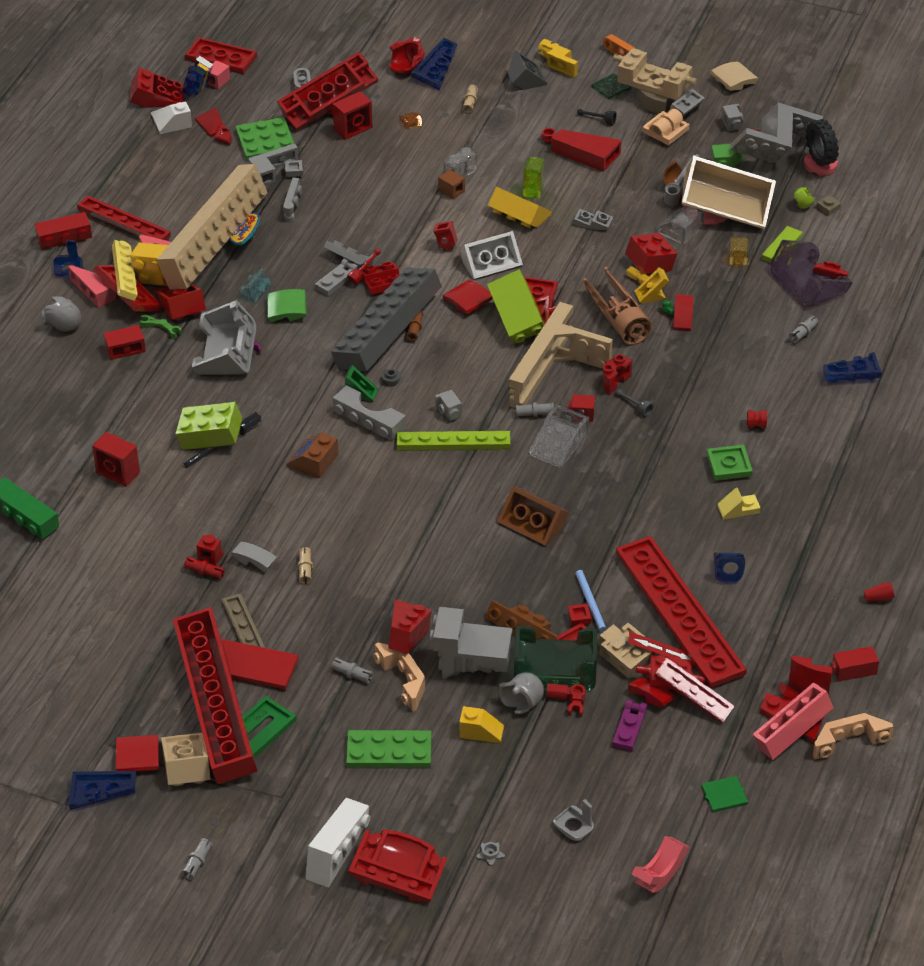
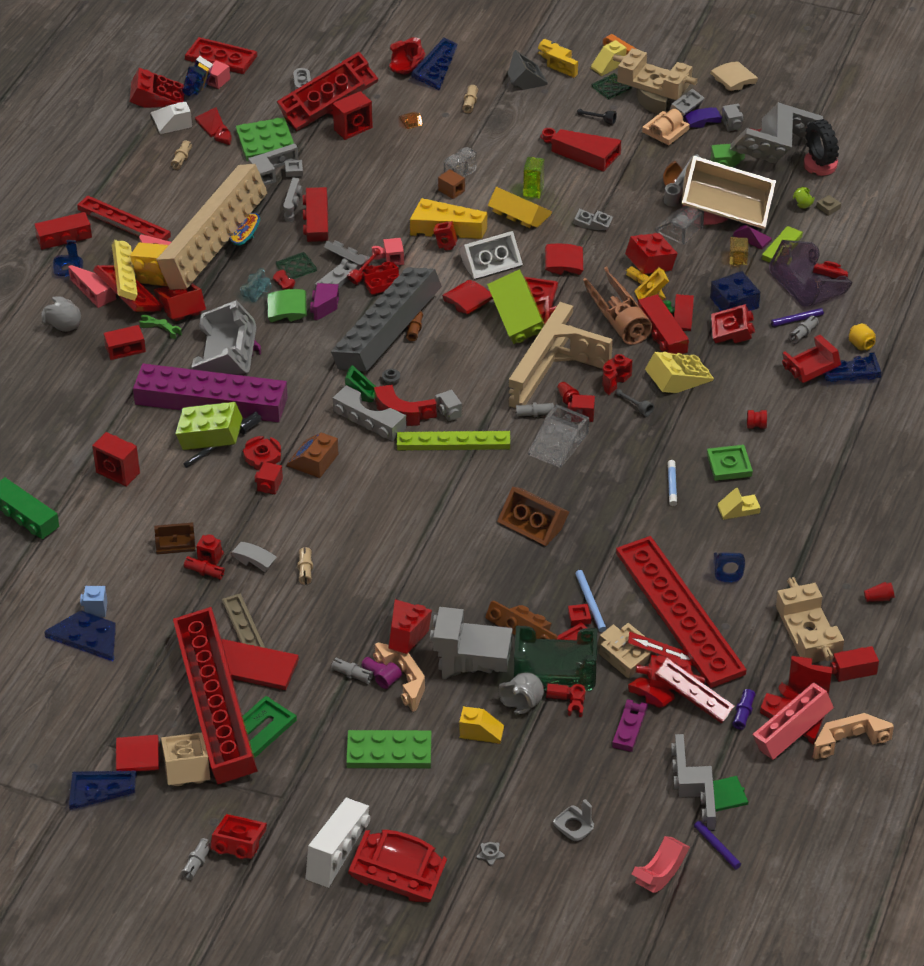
(86, 634): none -> clear blue wing
(94, 600): none -> light blue brick
(174, 538): none -> reddish brown hinge
(181, 154): none -> tan pin
(185, 388): none -> magenta brick
(238, 836): none -> red plate
(269, 478): none -> red brick
(271, 448): none -> red plate
(283, 280): none -> red piece
(294, 258): none -> clear green window
(316, 214): none -> red wedge
(325, 300): none -> magenta slope
(384, 674): none -> magenta pin
(392, 251): none -> coral brick
(414, 411): none -> red arch
(466, 221): none -> yellow wedge
(564, 257): none -> red slope
(566, 392): none -> red cone
(604, 61): none -> light yellow slope
(664, 326): none -> red brick
(672, 483): none -> light blue bar
(677, 371): none -> light yellow slope
(694, 781): none -> light grey bracket
(699, 117): none -> dark purple slope
(709, 836): none -> dark purple bar
(733, 324): none -> red plate
(734, 292): none -> clear blue brick
(744, 709): none -> dark purple pin
(754, 237): none -> magenta slope
(796, 317): none -> dark purple bar
(802, 608): none -> tan brick
(813, 361): none -> red panel
(862, 337): none -> yellow head

